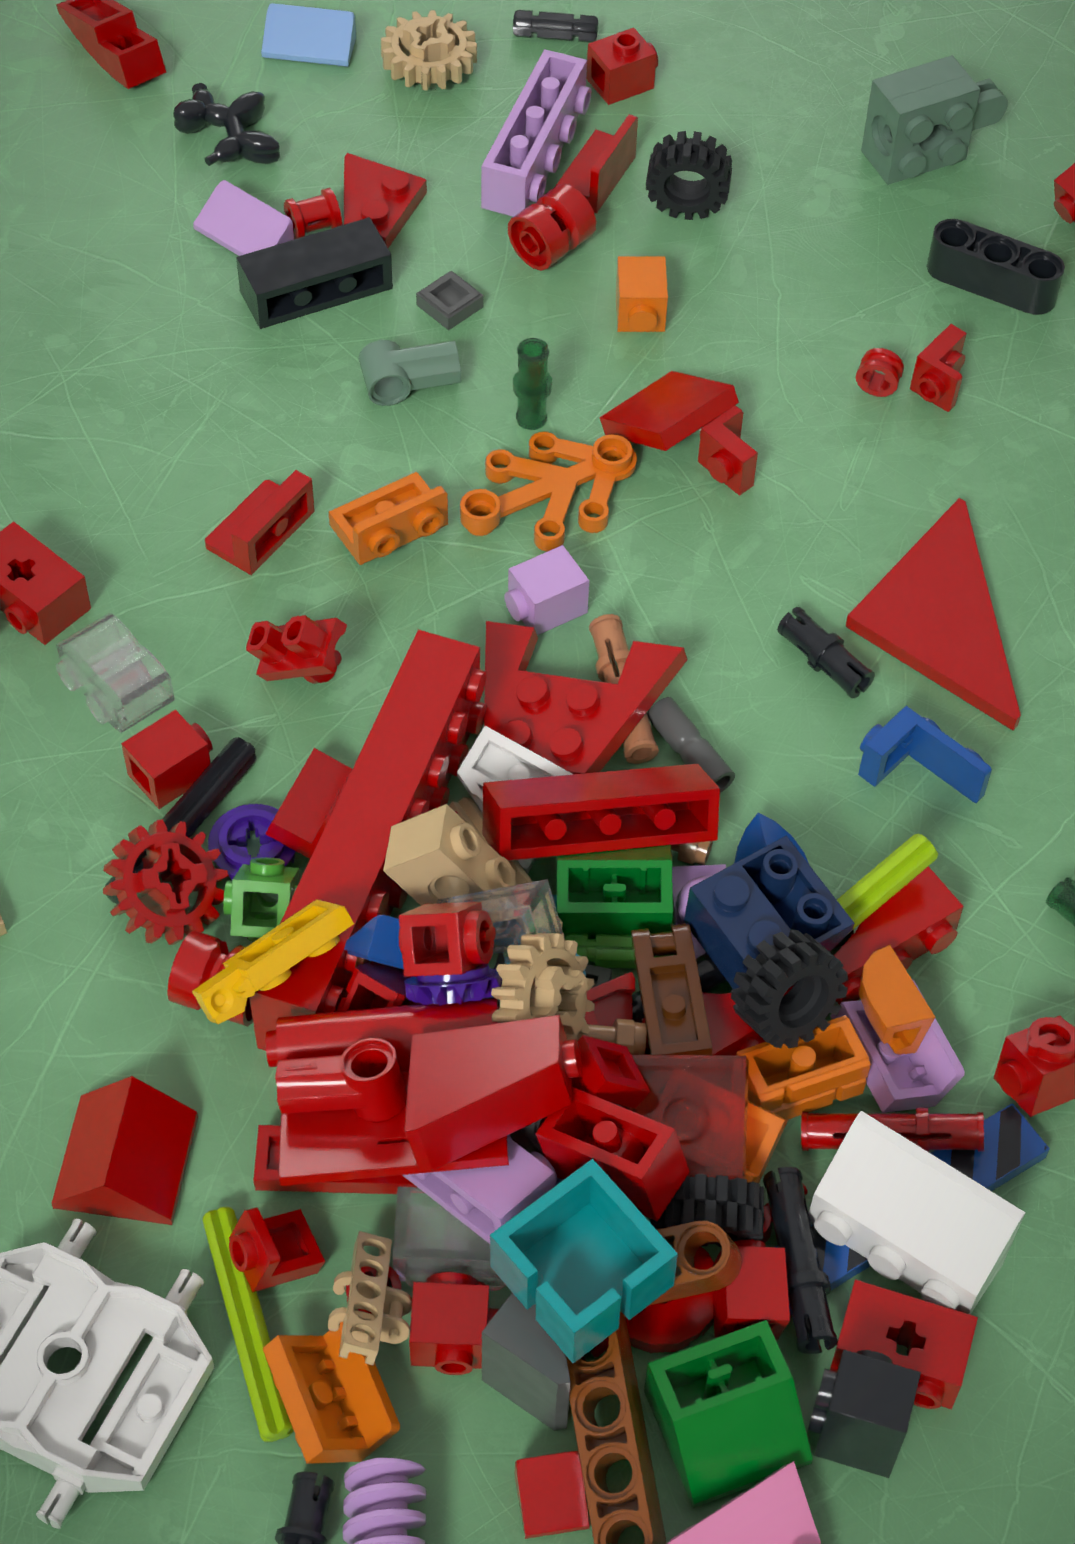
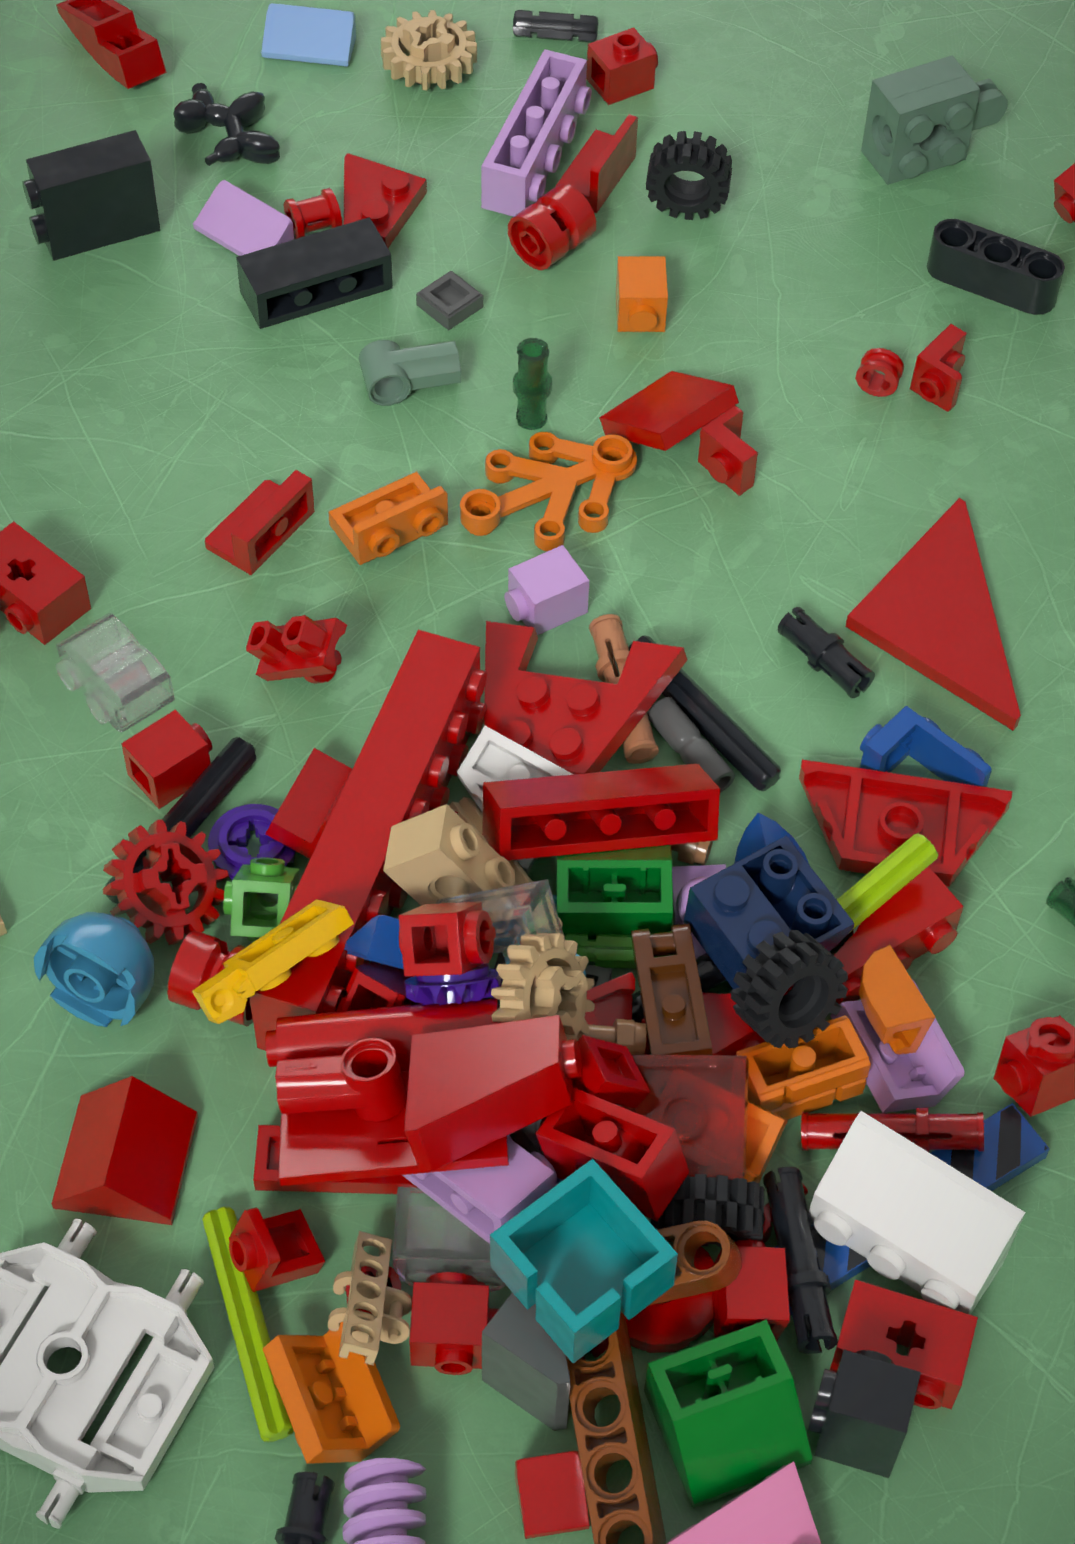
(92, 195): none -> black brick
(97, 967): none -> dark azure cylinder
(721, 730): none -> black axle
(875, 812): none -> red wing

